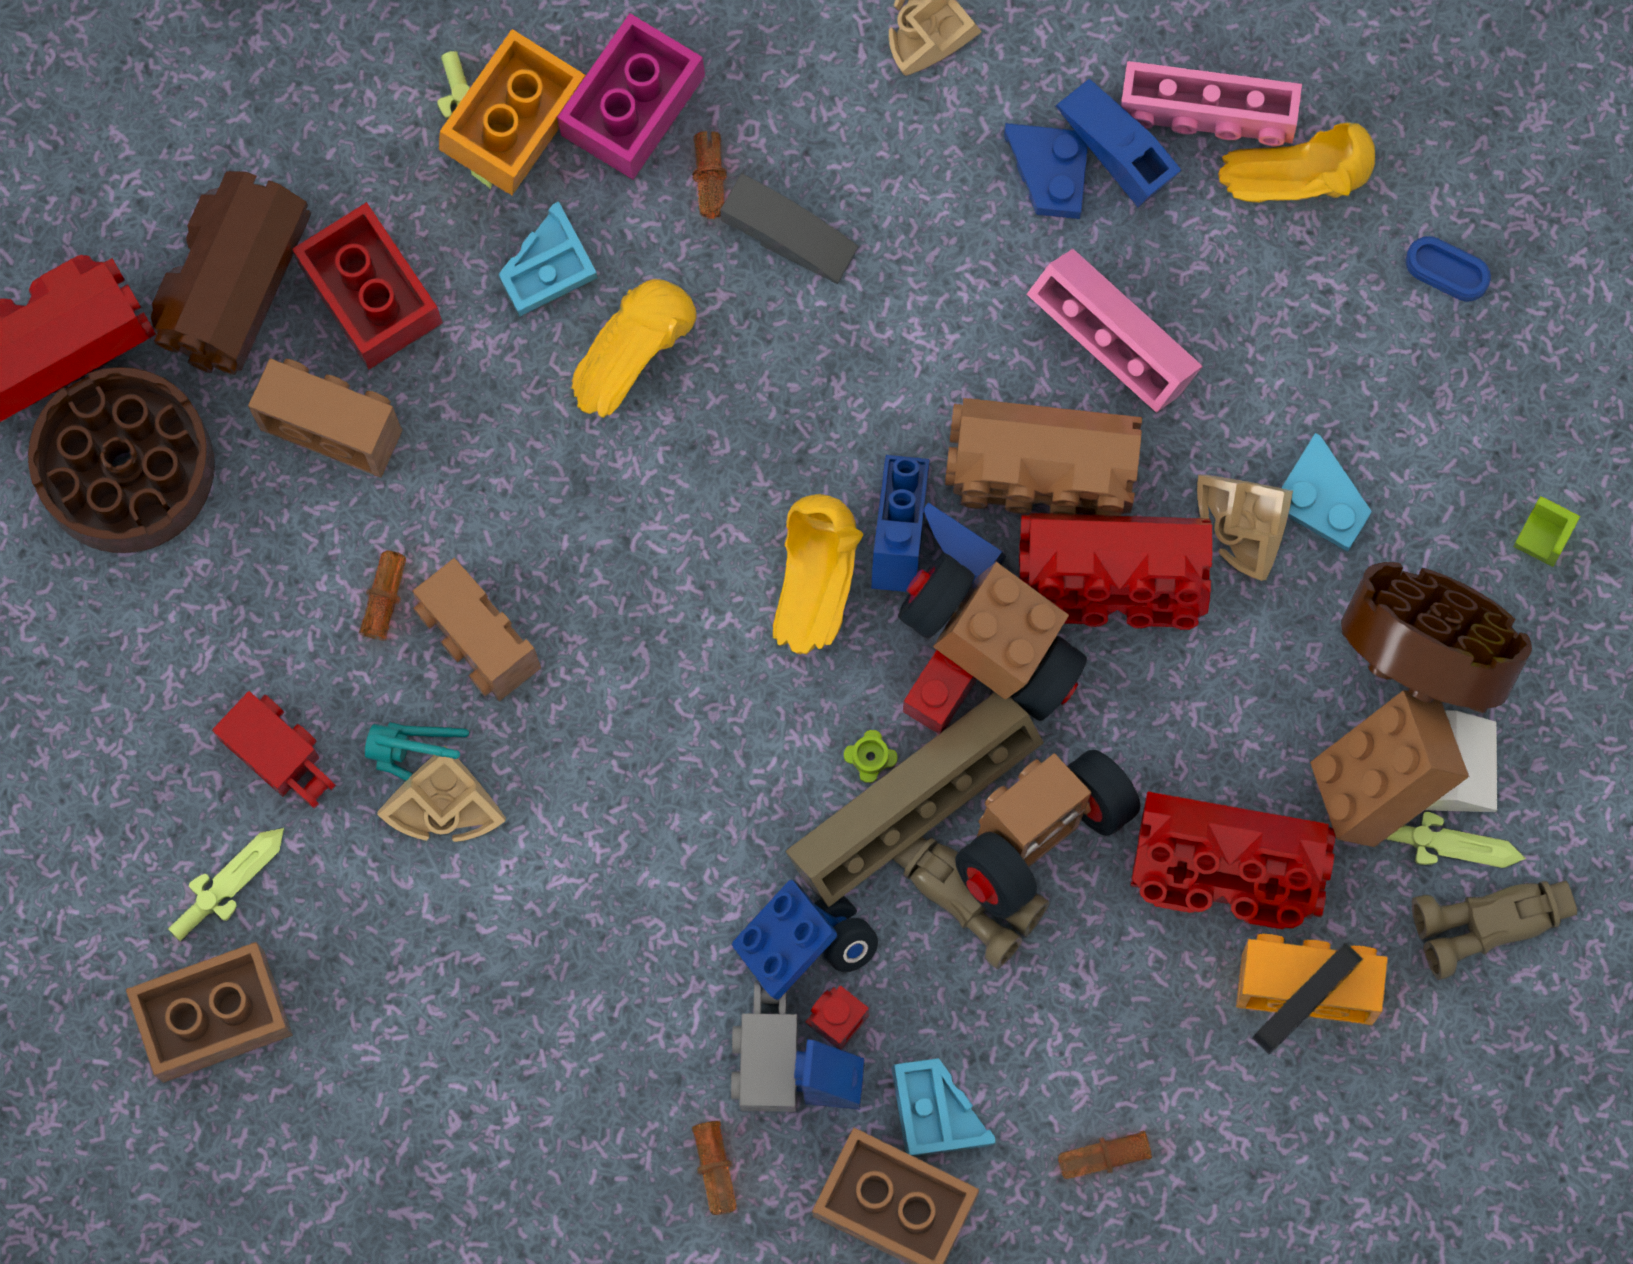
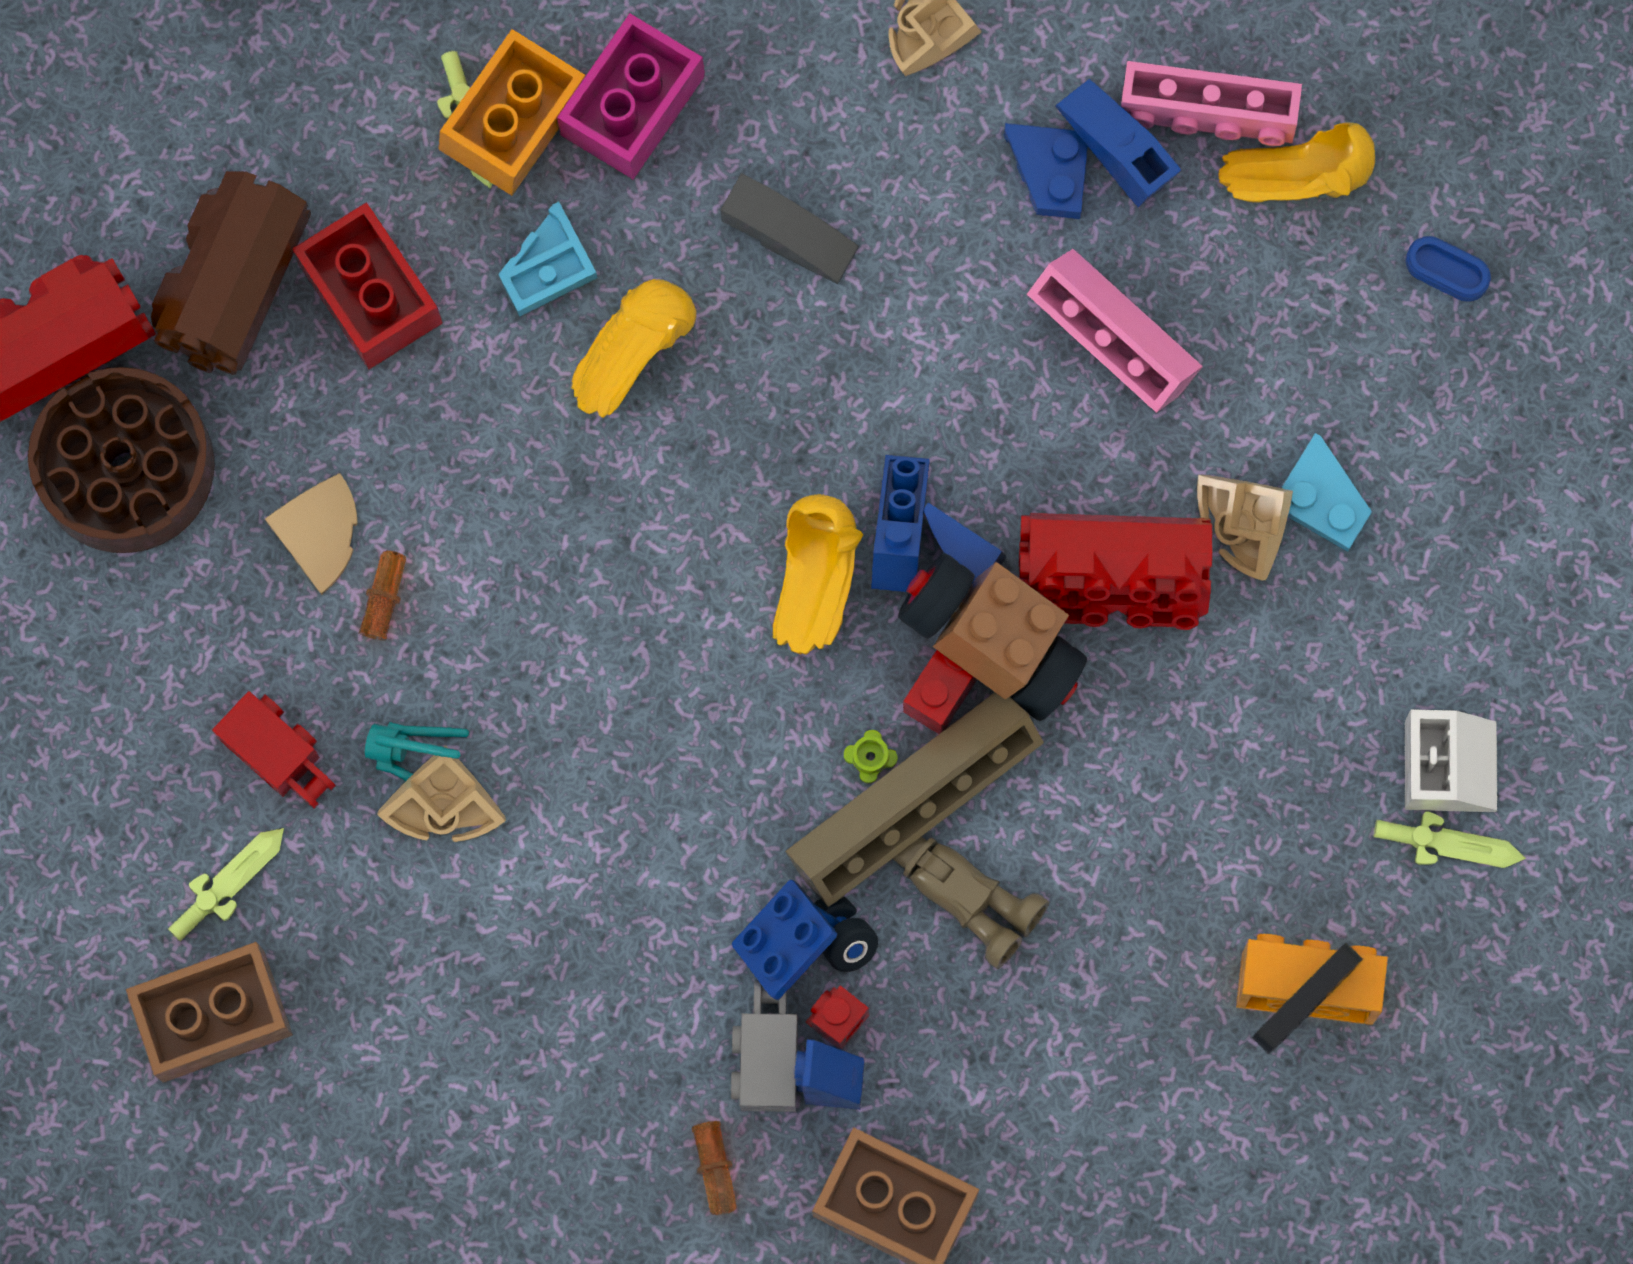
(318, 530): none -> tan brick
(326, 416): medium nougat brick -> none
(475, 630): medium nougat wedge -> none
(709, 174): clear orange axle -> none
(934, 1112): medium azure wing -> none
(1037, 816): brick -> none
(1043, 456): medium nougat brick -> none
(1104, 1155): clear orange axle -> none
(1254, 860): red brick -> none
(1388, 769): medium nougat brick -> none
(1435, 637): reddish brown brick -> none
(1492, 921): dark tan piece -> none
(1546, 531): lime panel -> none

